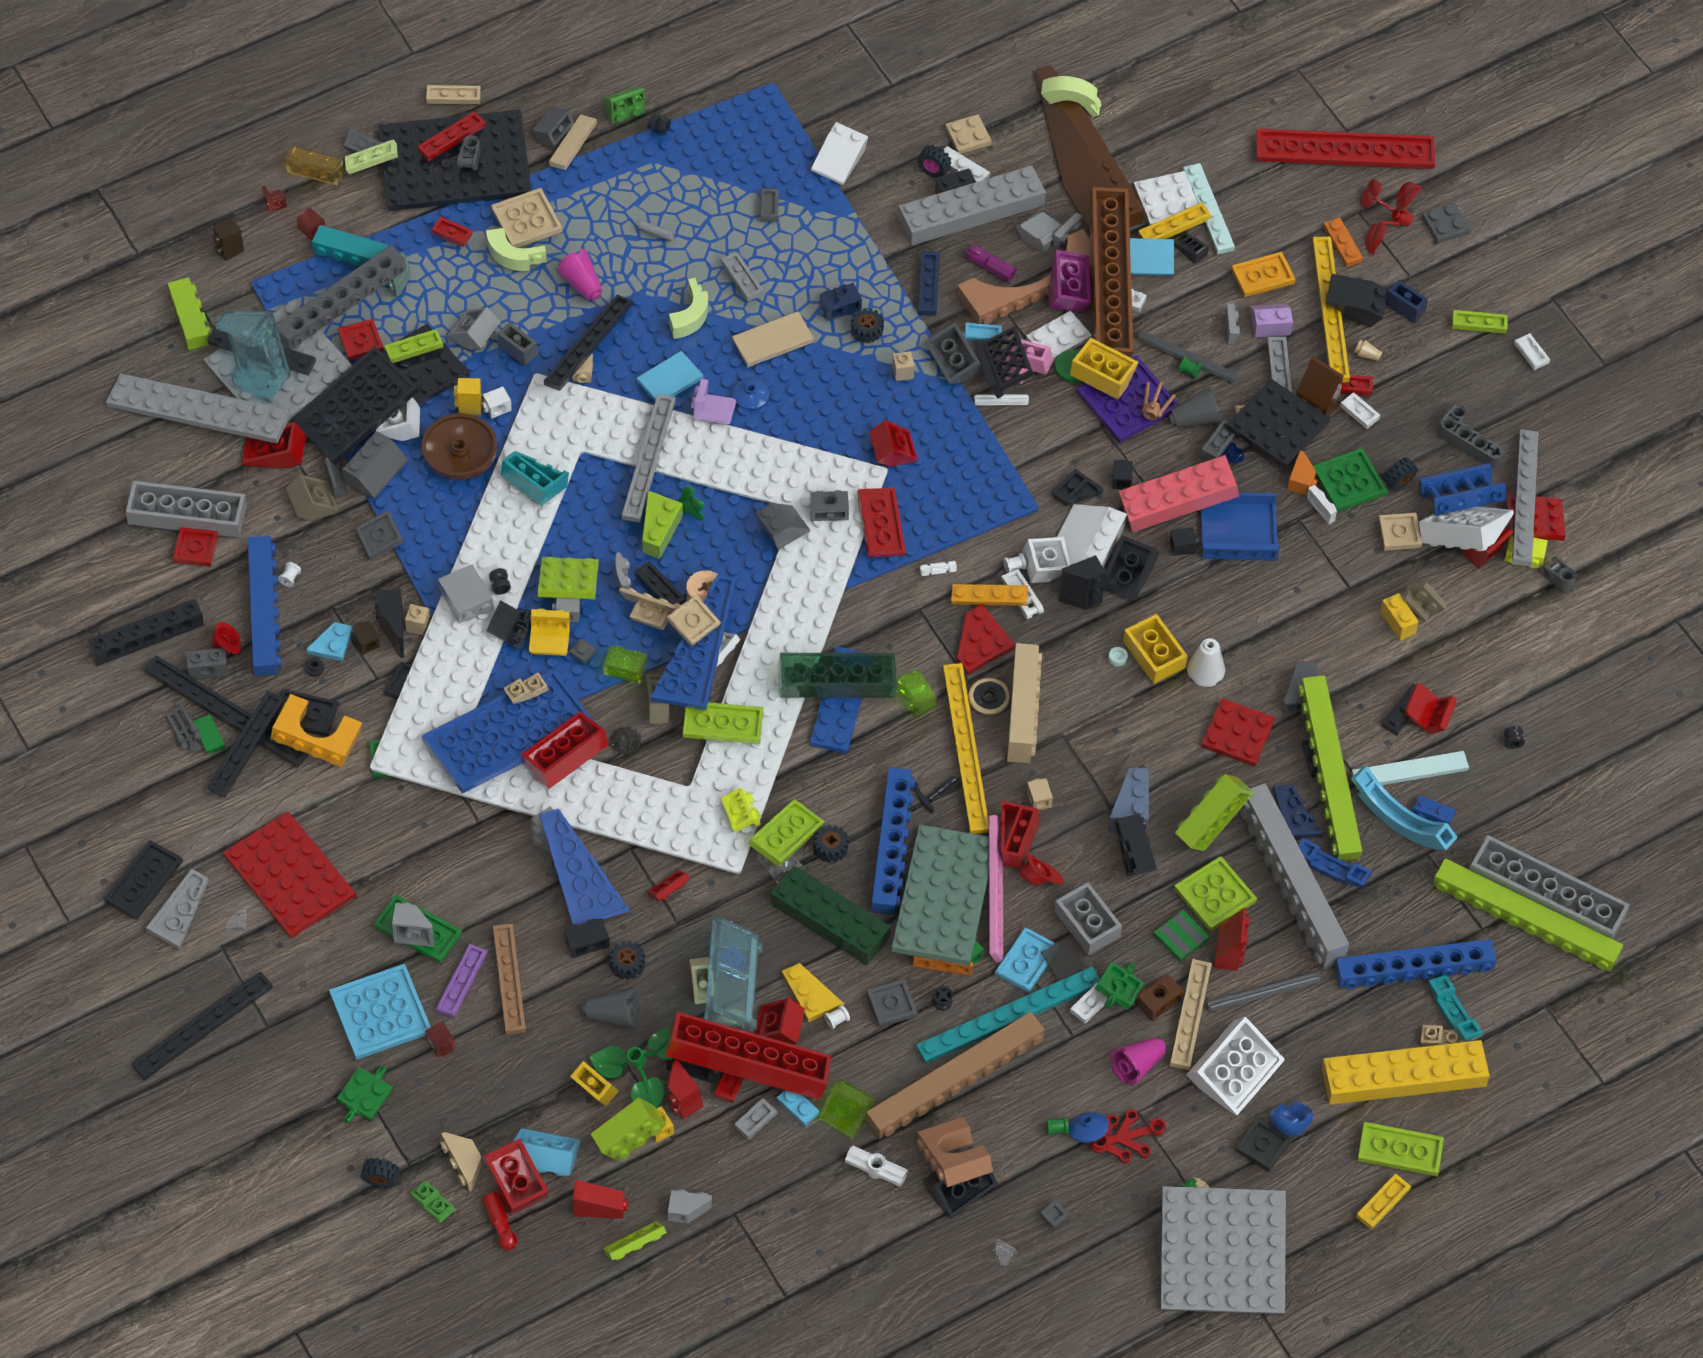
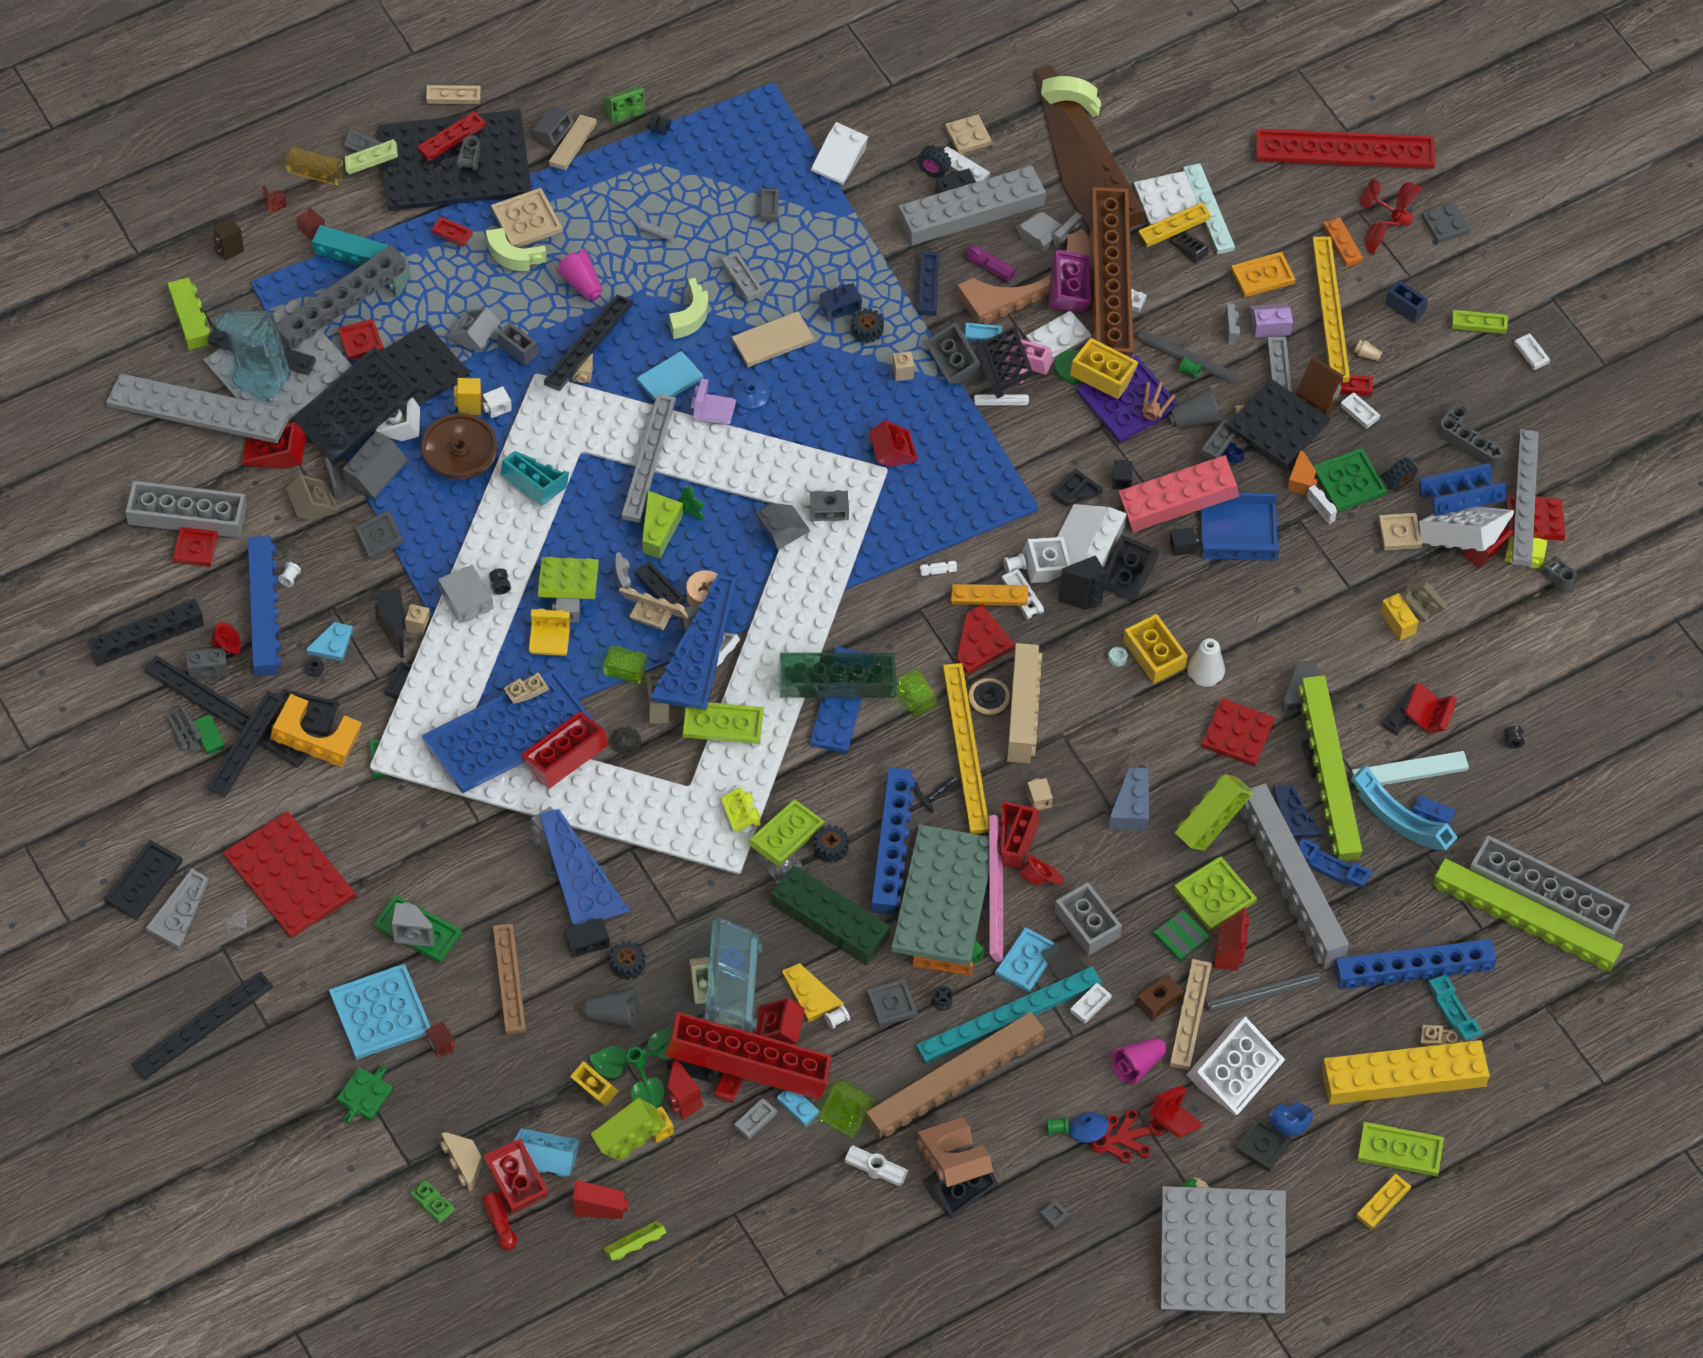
(365, 637): dark brown brick -> none
(380, 1173): black wheel -> none
(413, 346): lime plate -> none
(461, 981): medium lavender tile -> none
(510, 624): black hinge -> none
(582, 651): dark grey plate -> none
(664, 888): red plate -> none
(687, 1206): light grey slope -> none
(693, 620): tan tile -> none
(881, 522): red tile -> none
(1004, 1252): clear tile -> none
(1119, 985): green plate -> none
(1134, 845): black wedge -> none
(1152, 257): medium azure tile -> none
(1172, 1115): none -> red bracket
(1357, 298): black slope -> none

